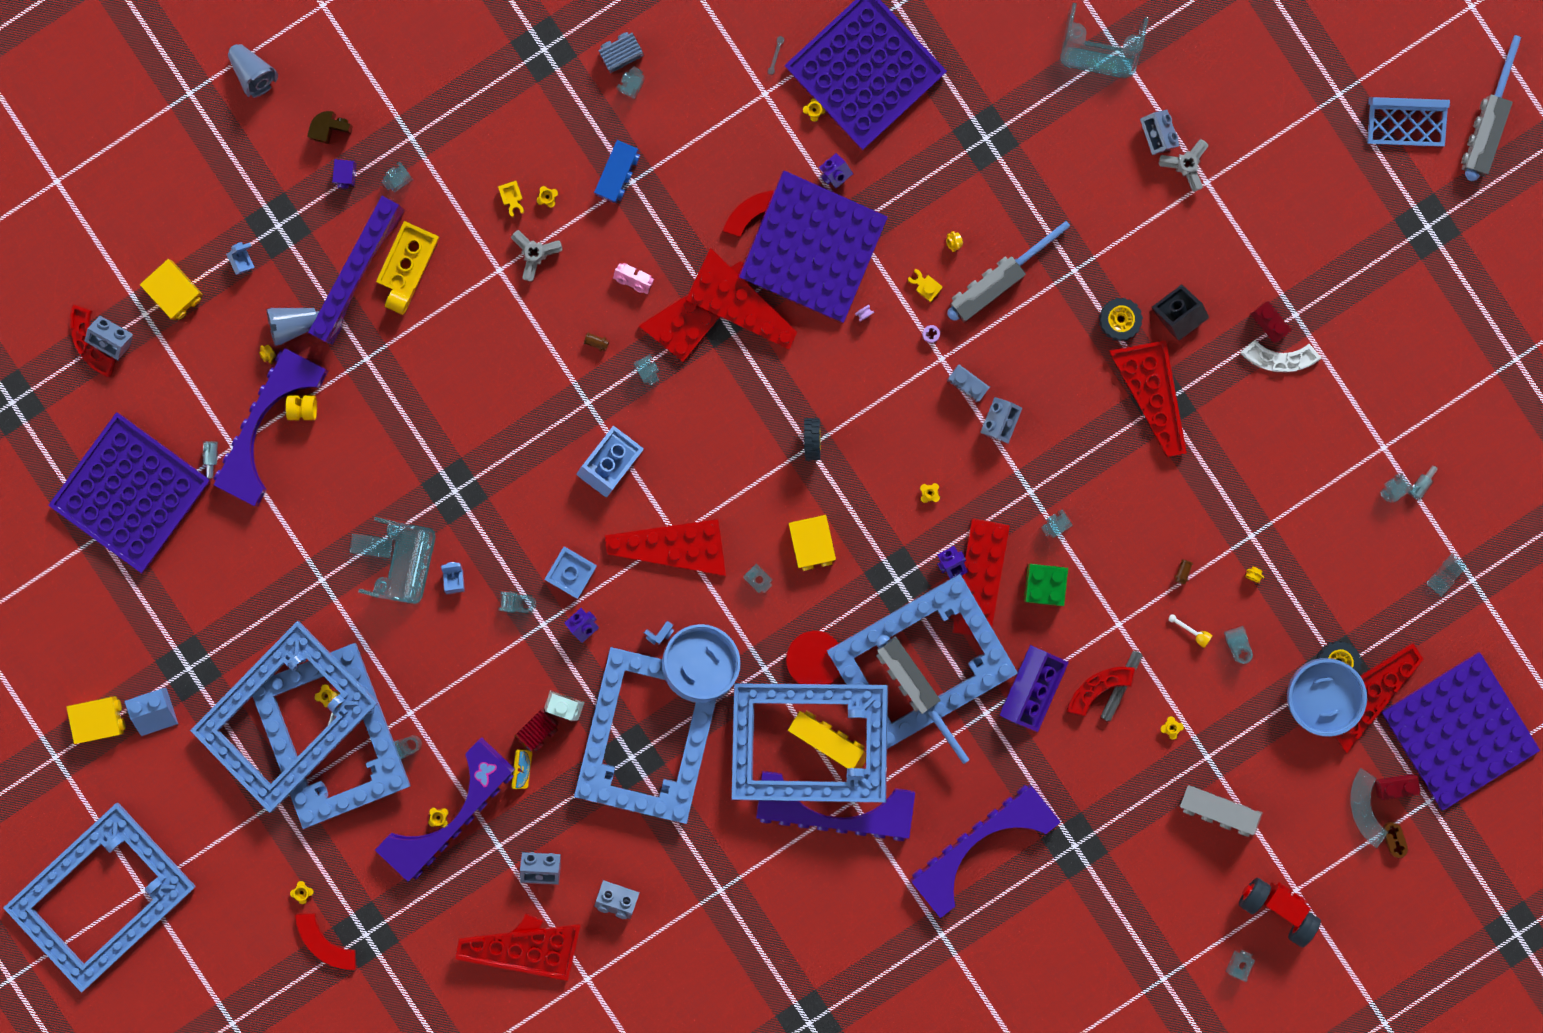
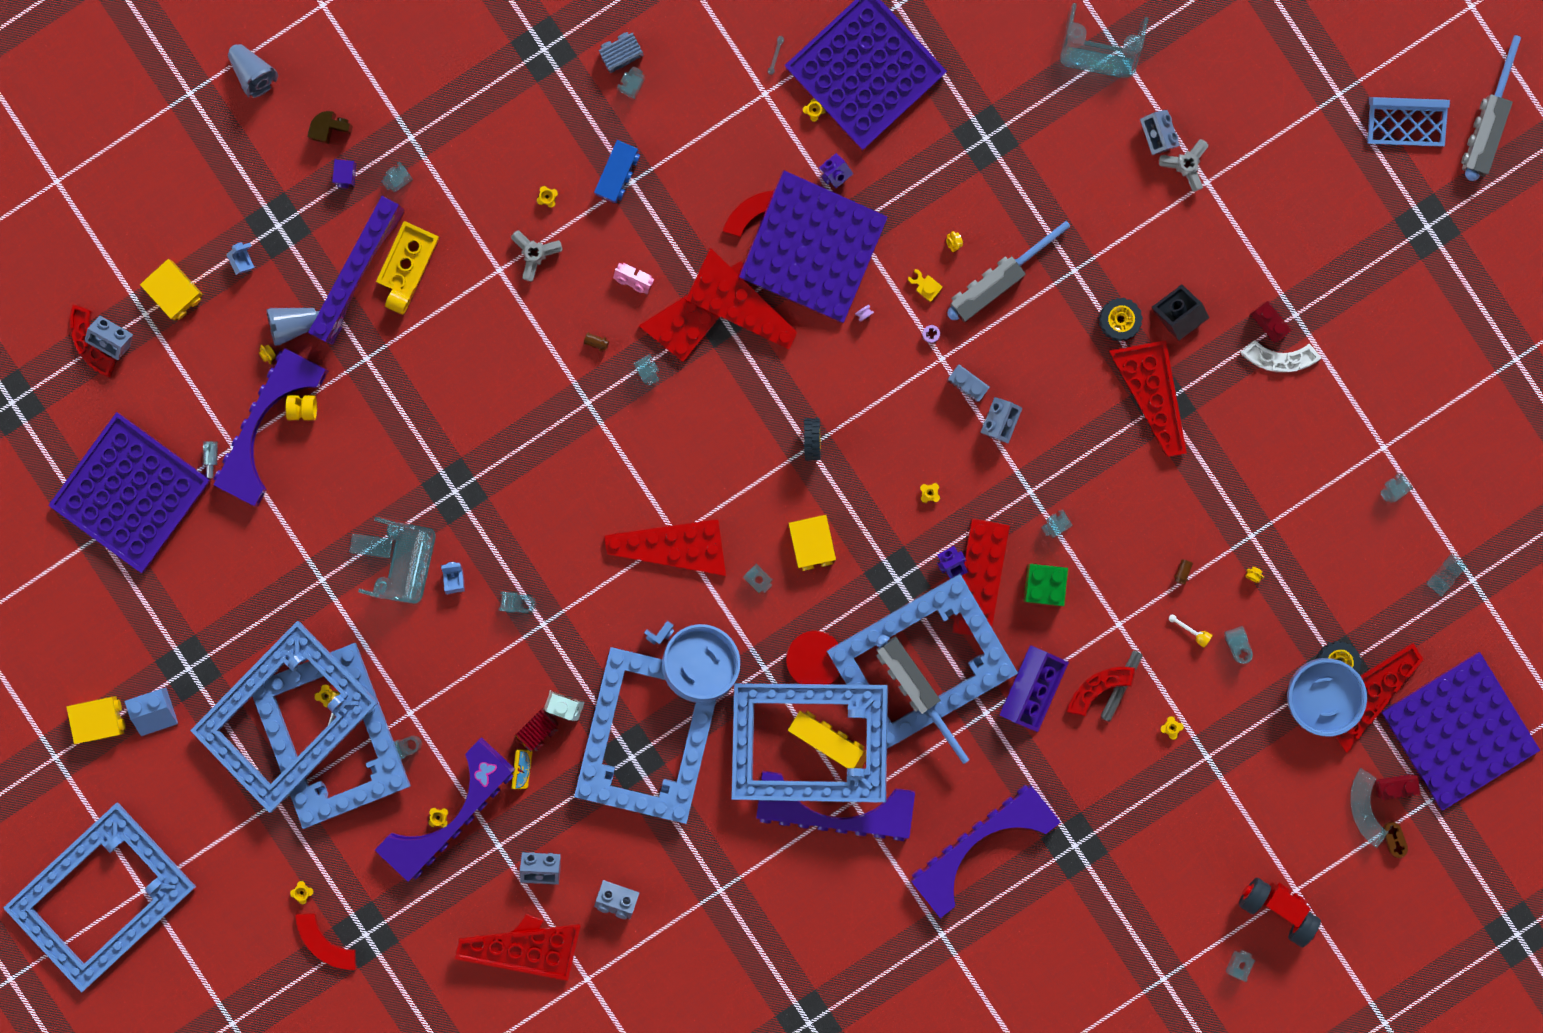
(511, 195): yellow plate -> none
(570, 572): medium blue plate -> none
(582, 624): dark purple brick -> none
(609, 461): medium blue slope -> none
(1221, 810): light grey wedge -> none
(1423, 484): clear light blue piece -> none

